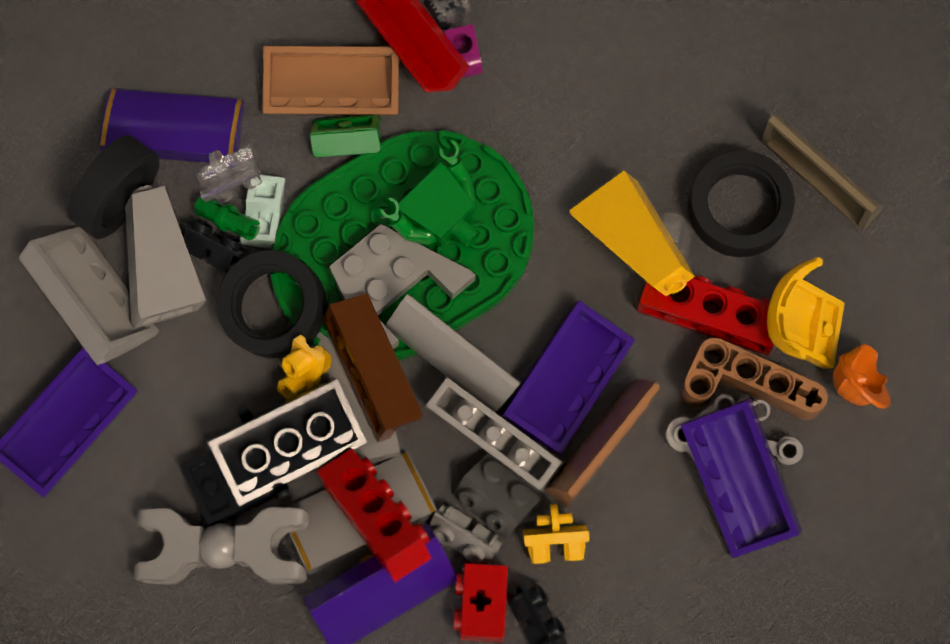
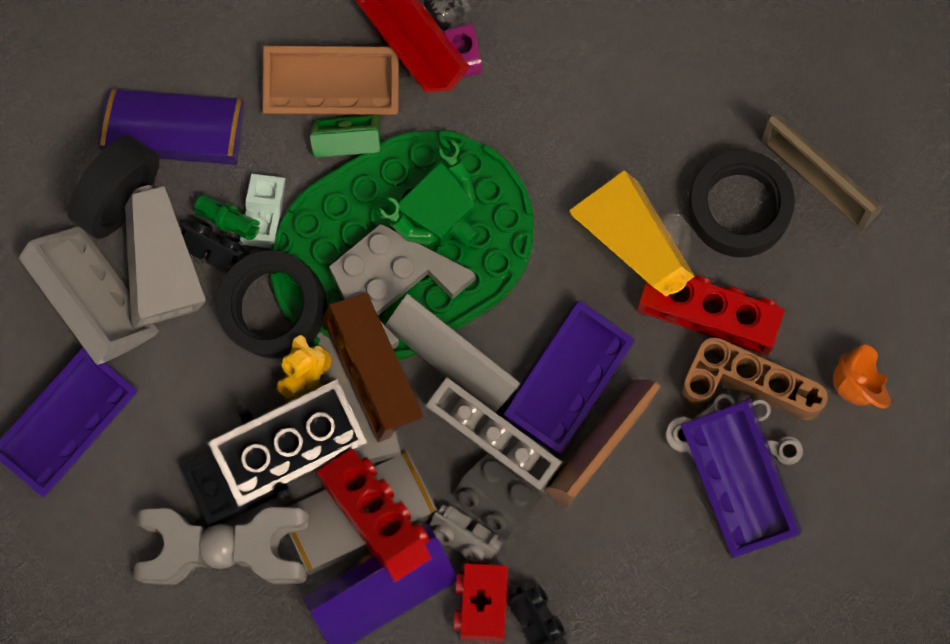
(228, 172): clear hips -> none
(571, 537): yellow hips -> none
(805, 318): yellow piece -> none

